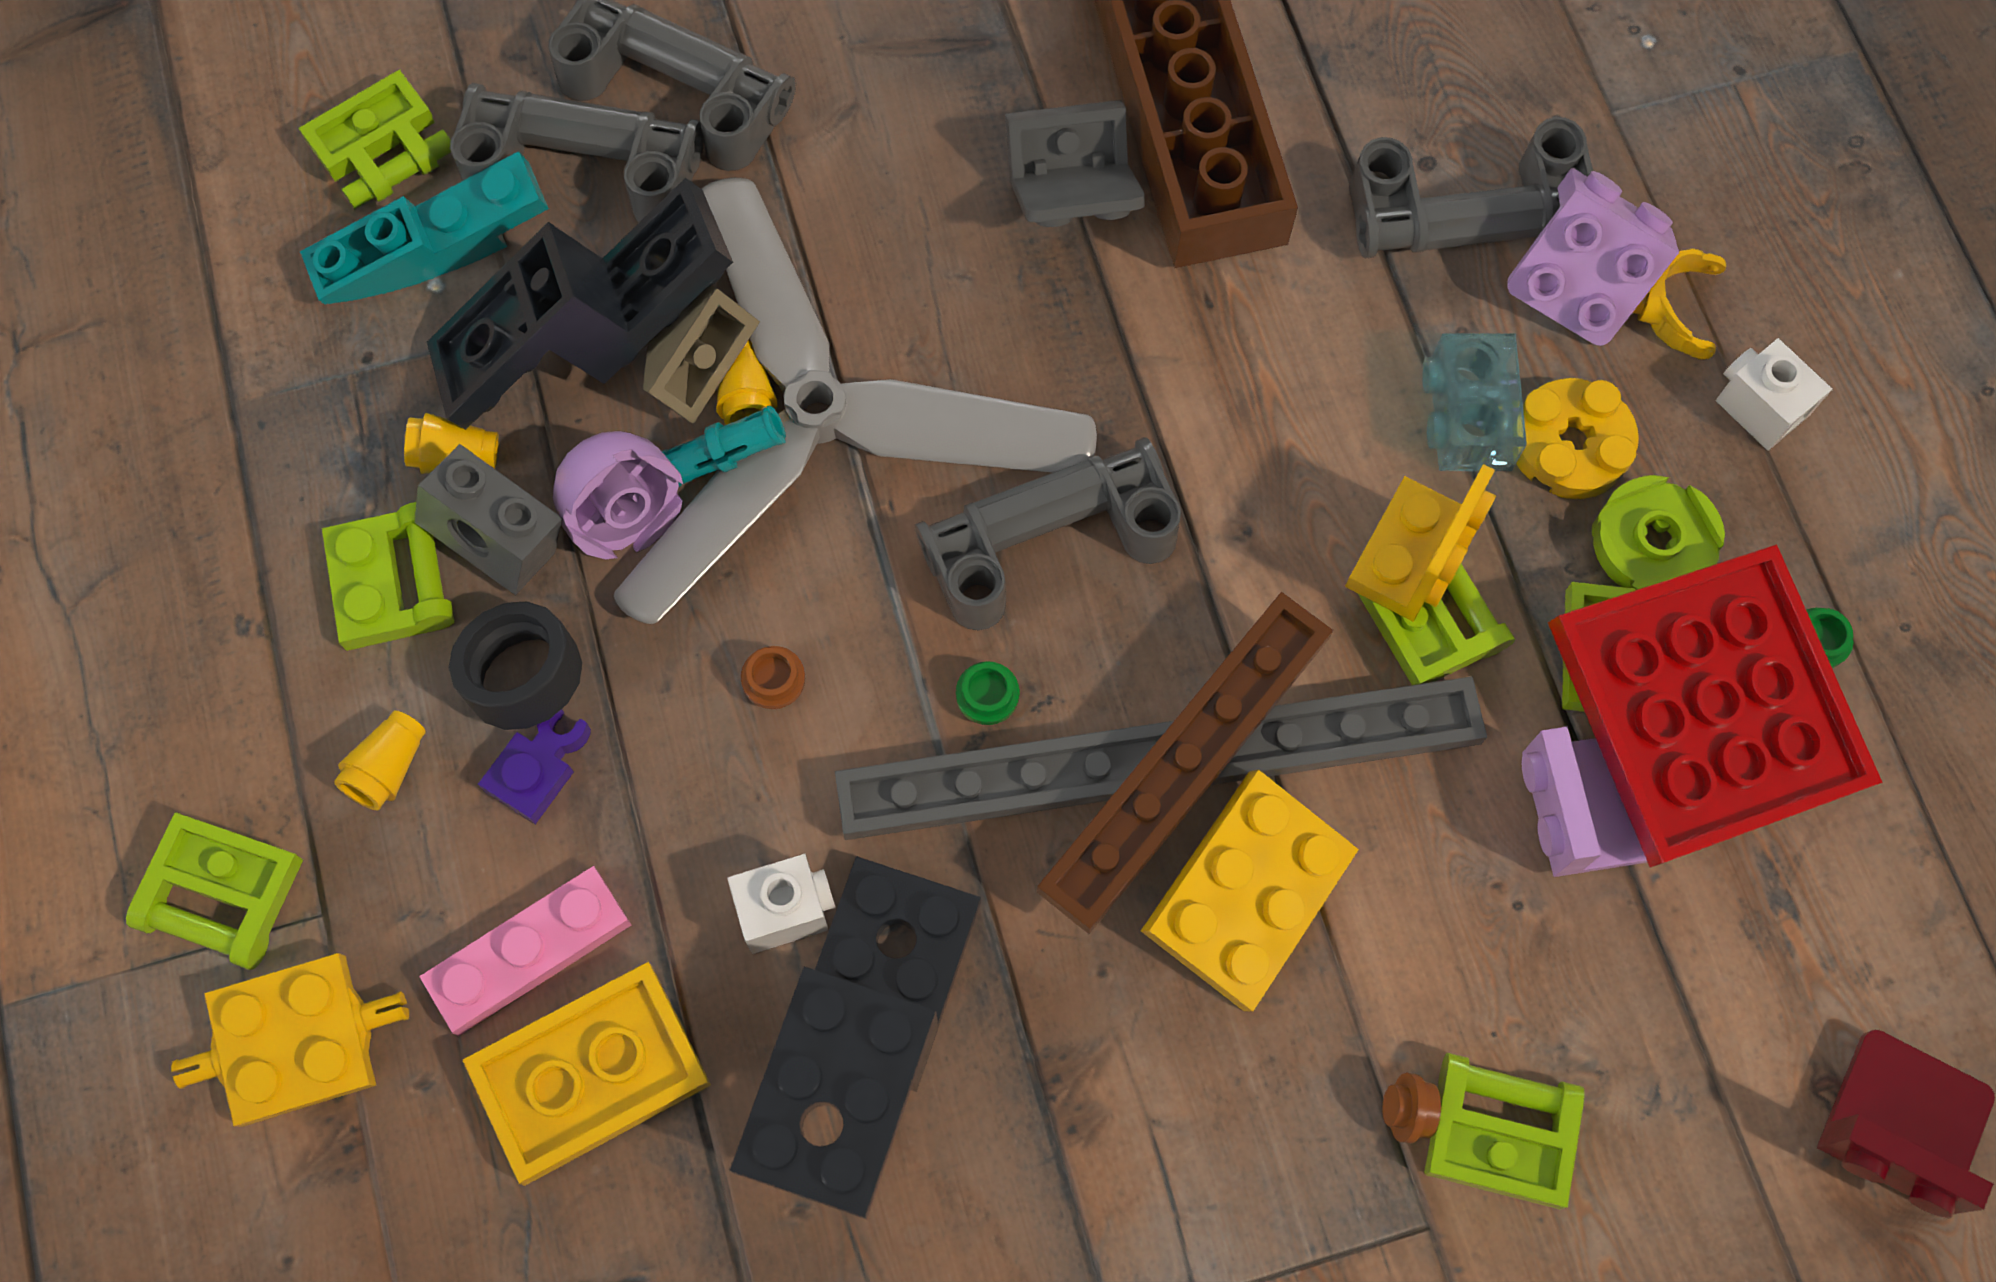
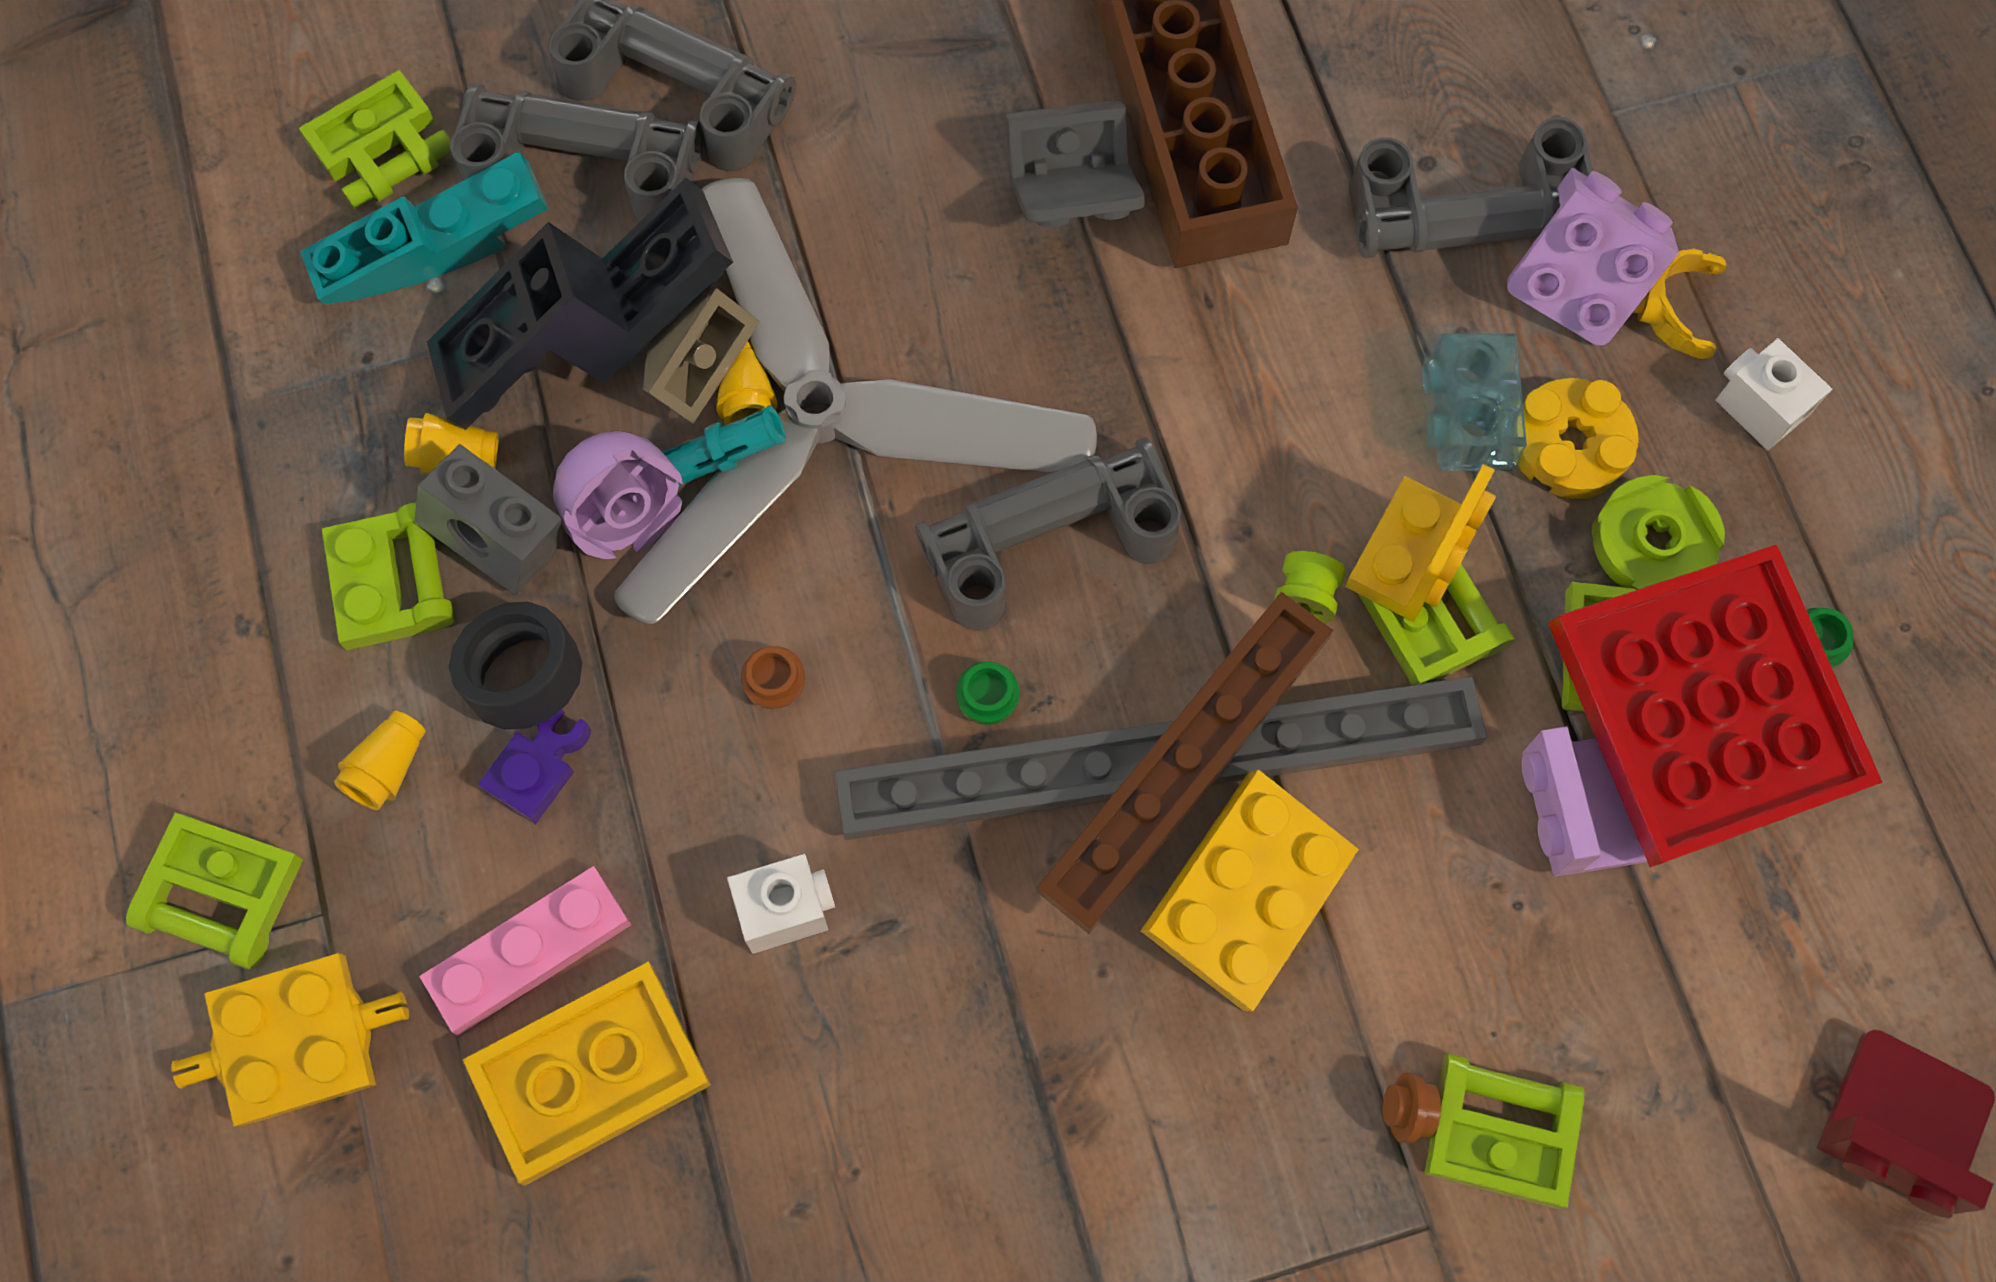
(857, 1038): black bracket -> none
(1312, 582): none -> lime wheel

